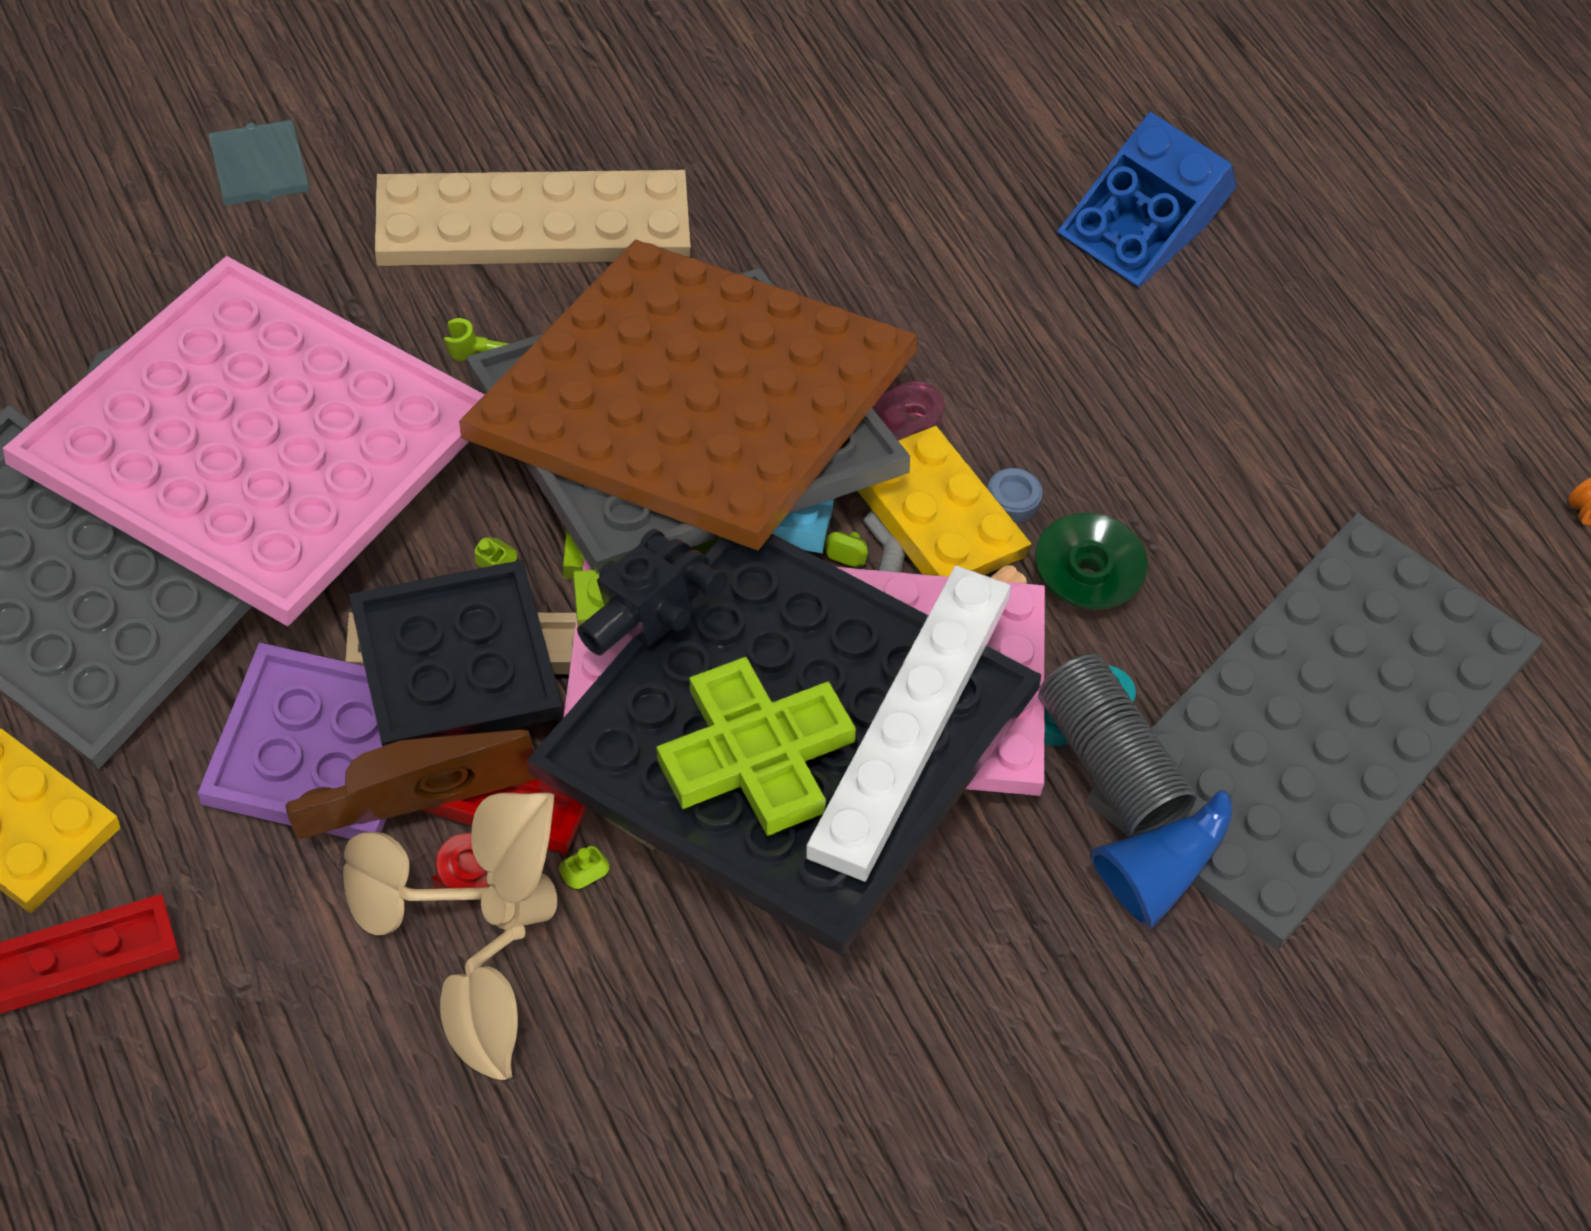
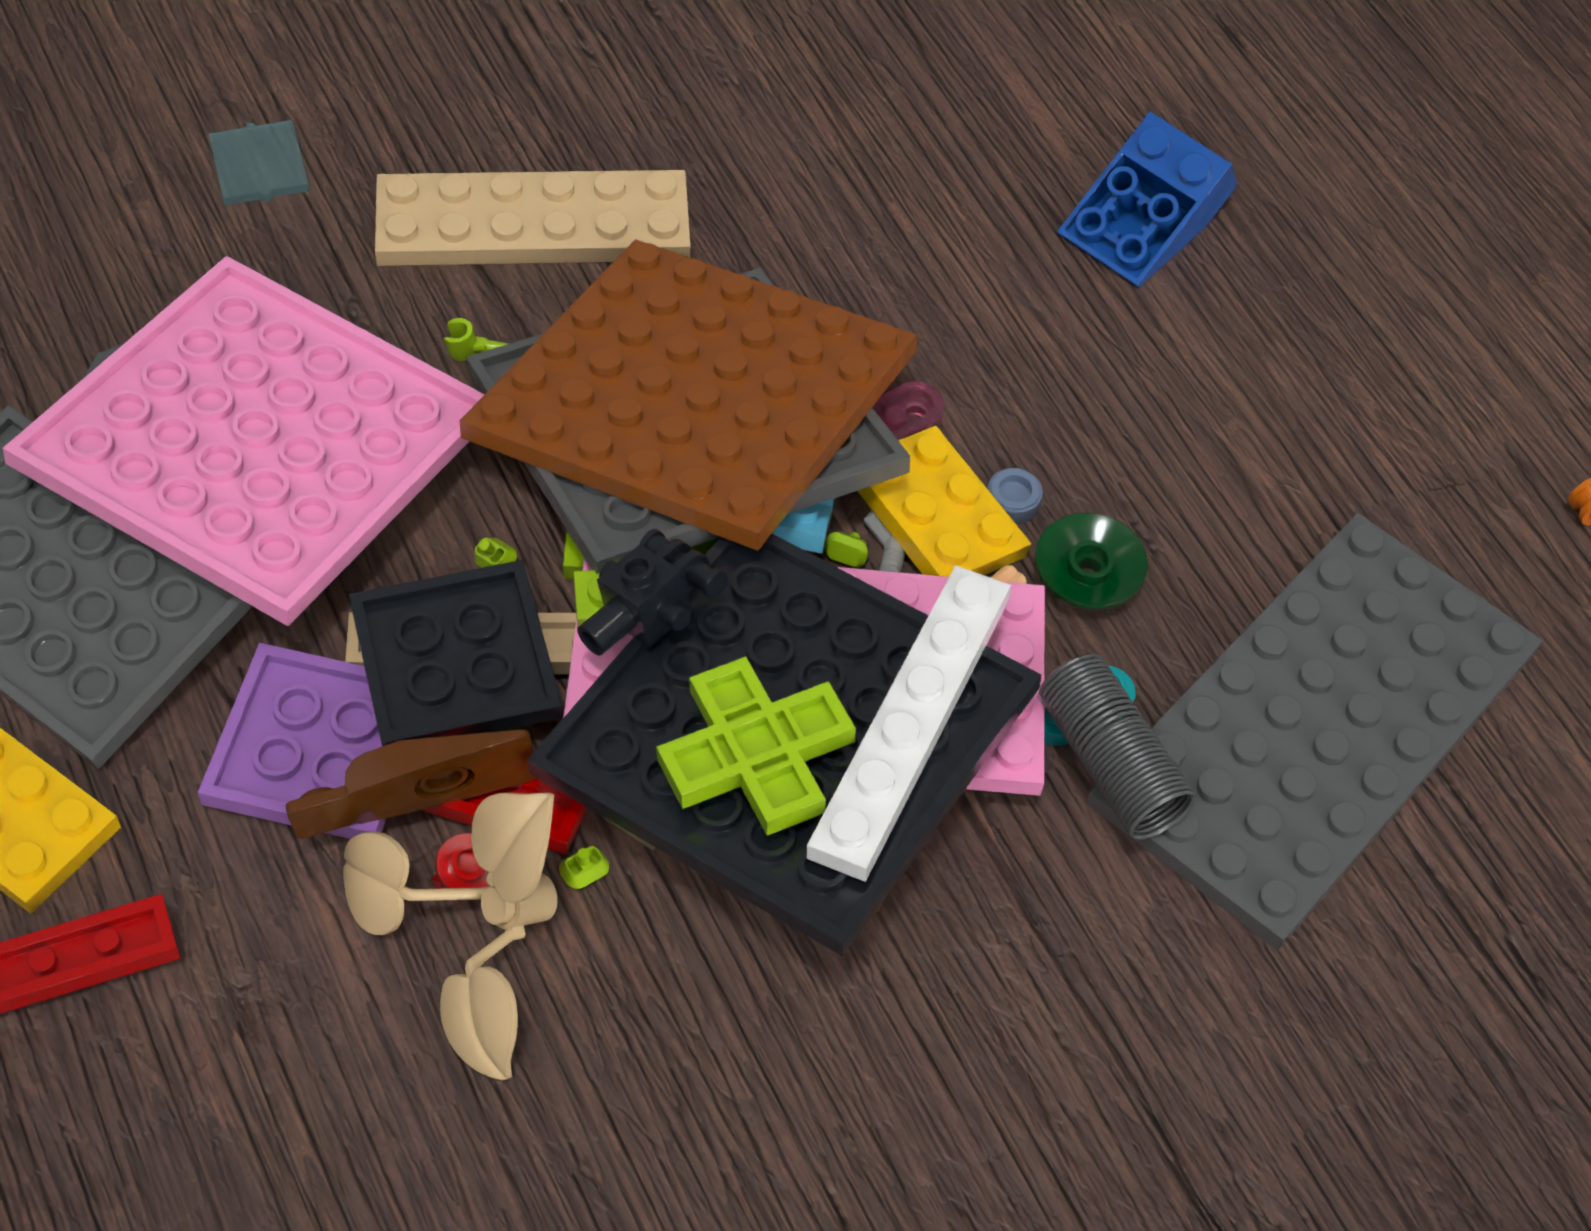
(1160, 864): blue hat -> none

